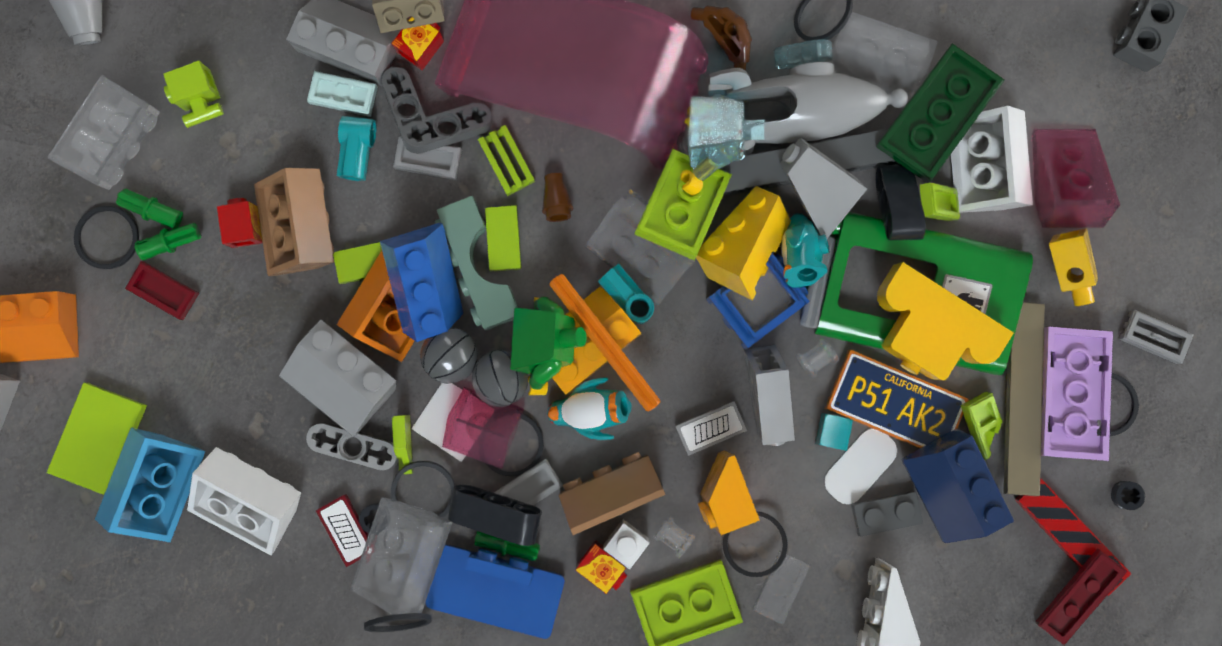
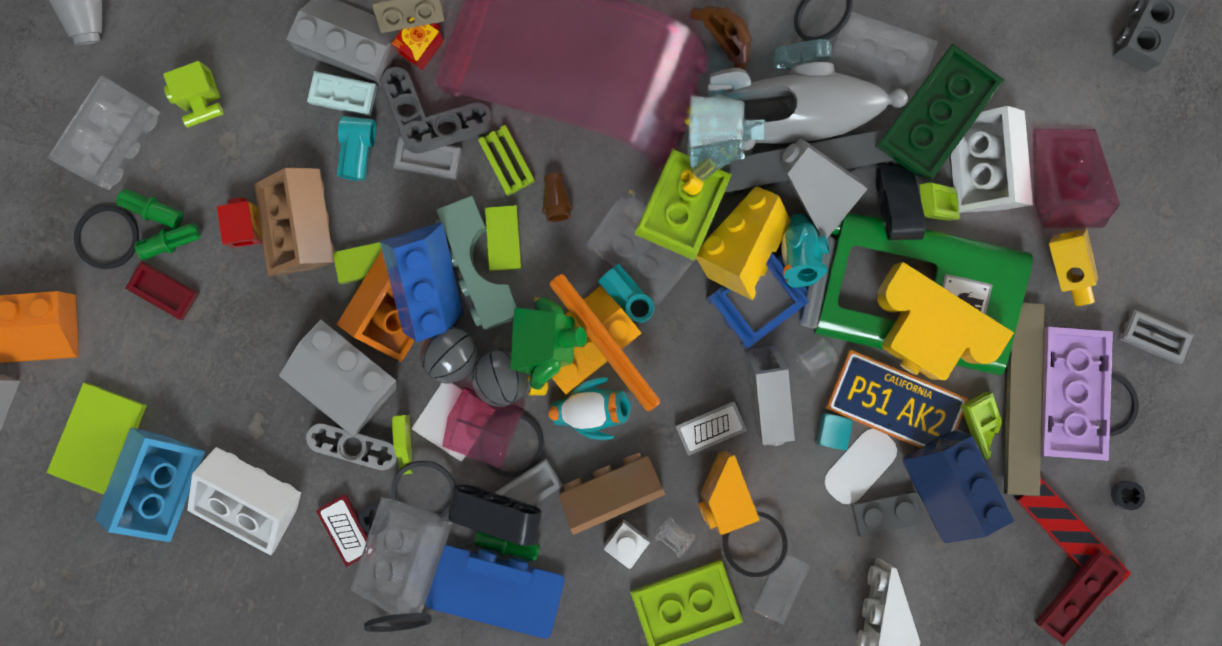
(601, 568): brick -> none

